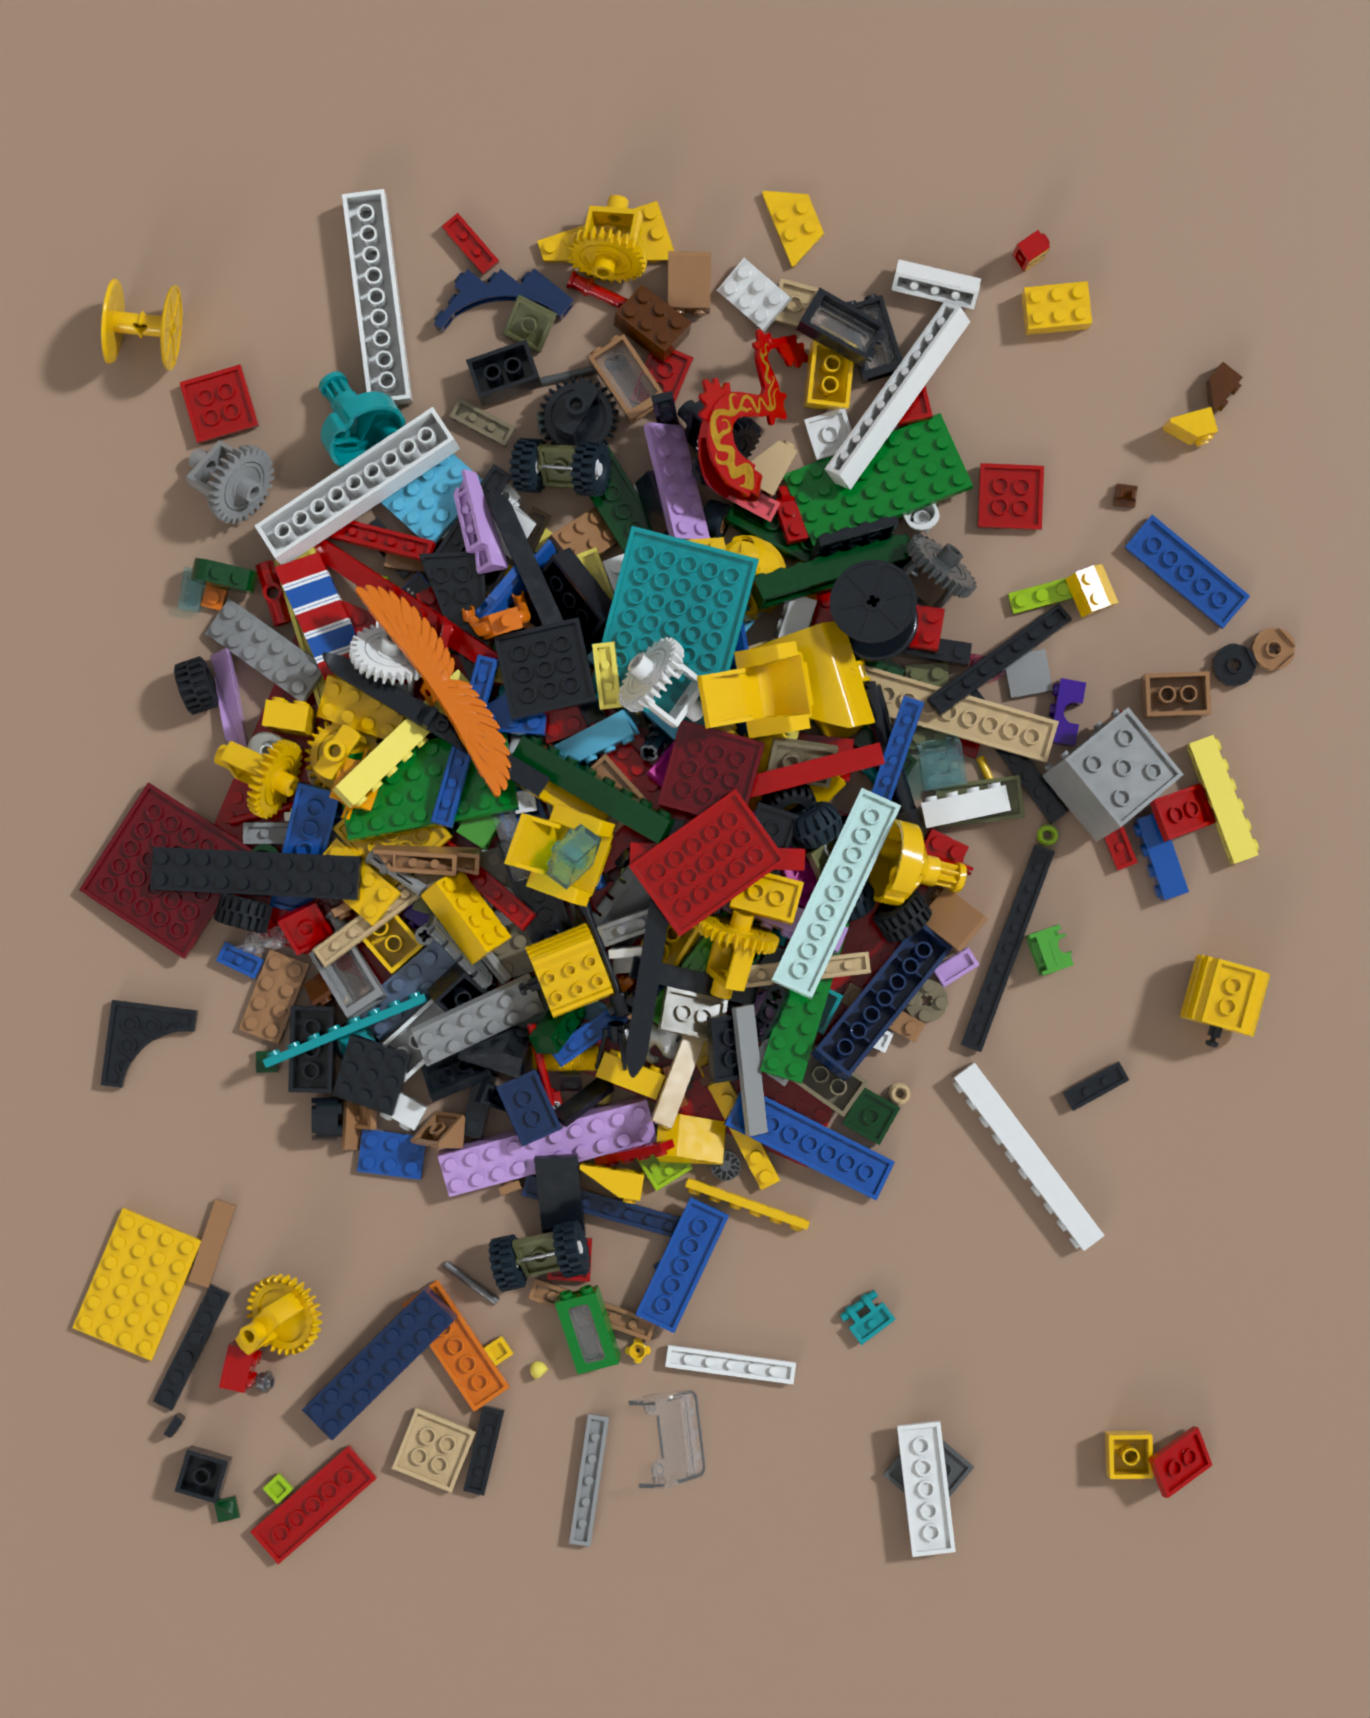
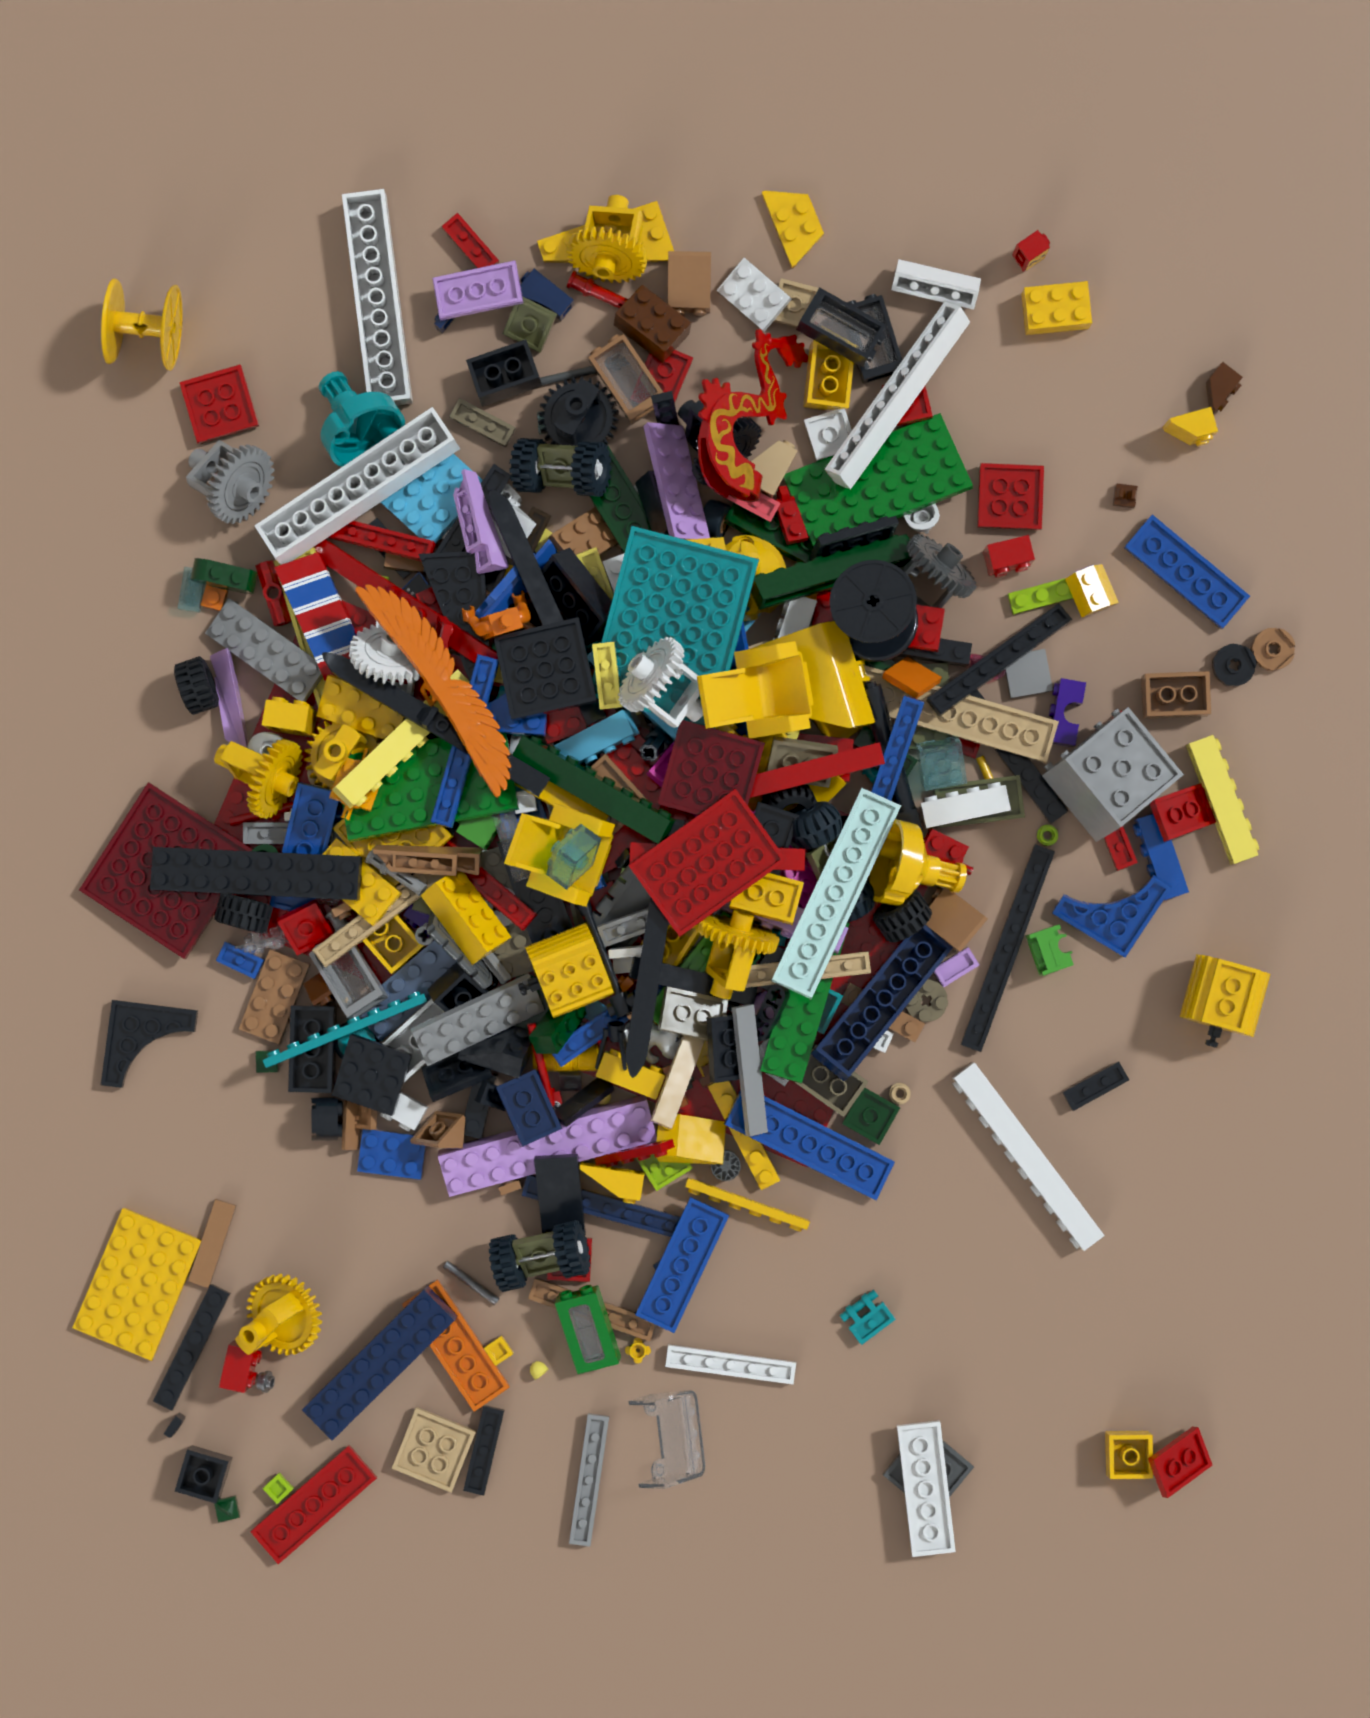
(477, 290): none -> lavender tile
(911, 677): none -> orange tile
(1008, 556): none -> red brick
(1116, 922): none -> blue plate

